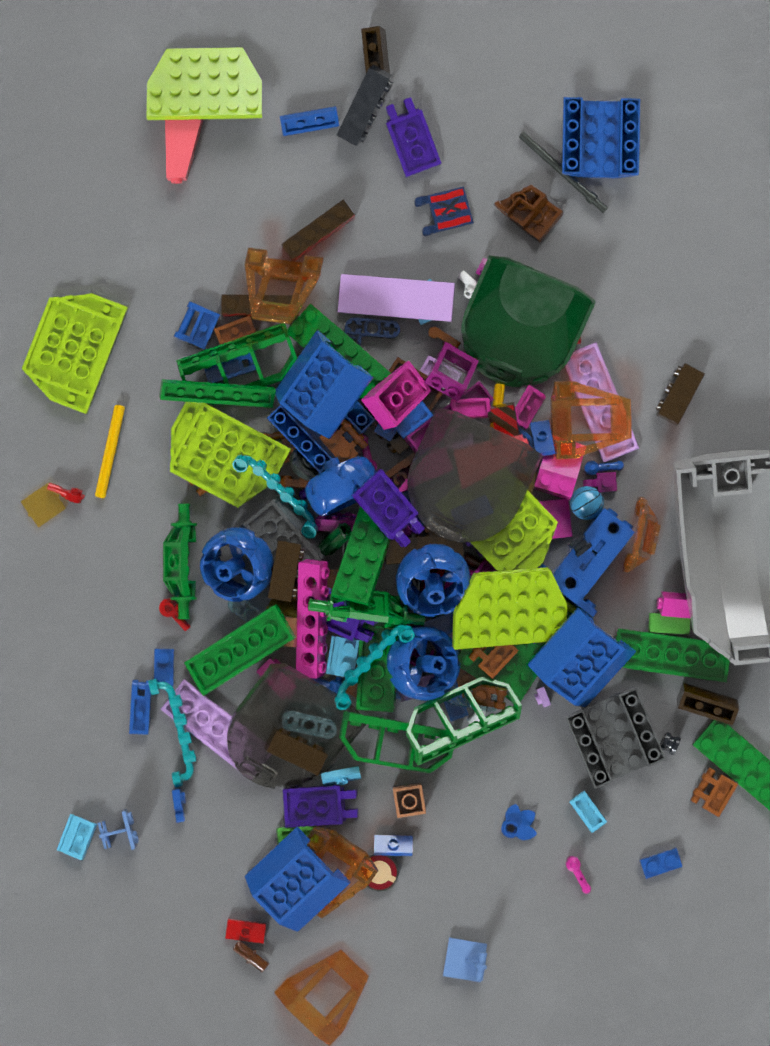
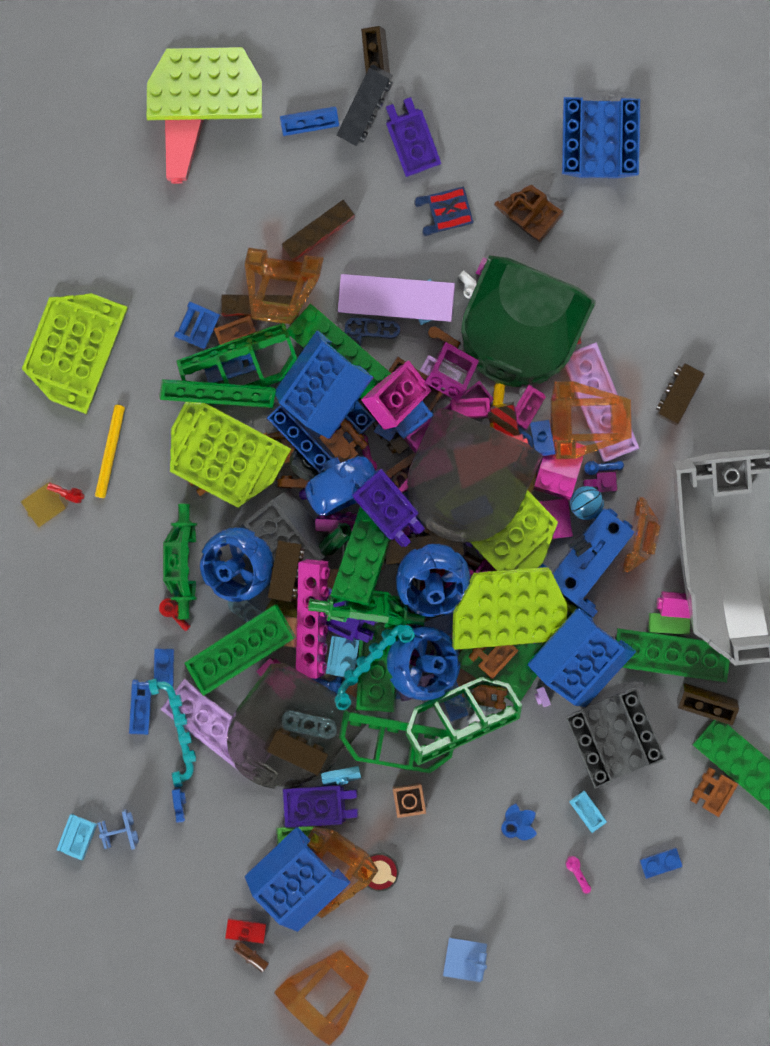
(273, 480): teal bar -> none
(393, 845): plate -> none
(591, 197): pearl dark grey bar -> none
(670, 743): black wheel -> none

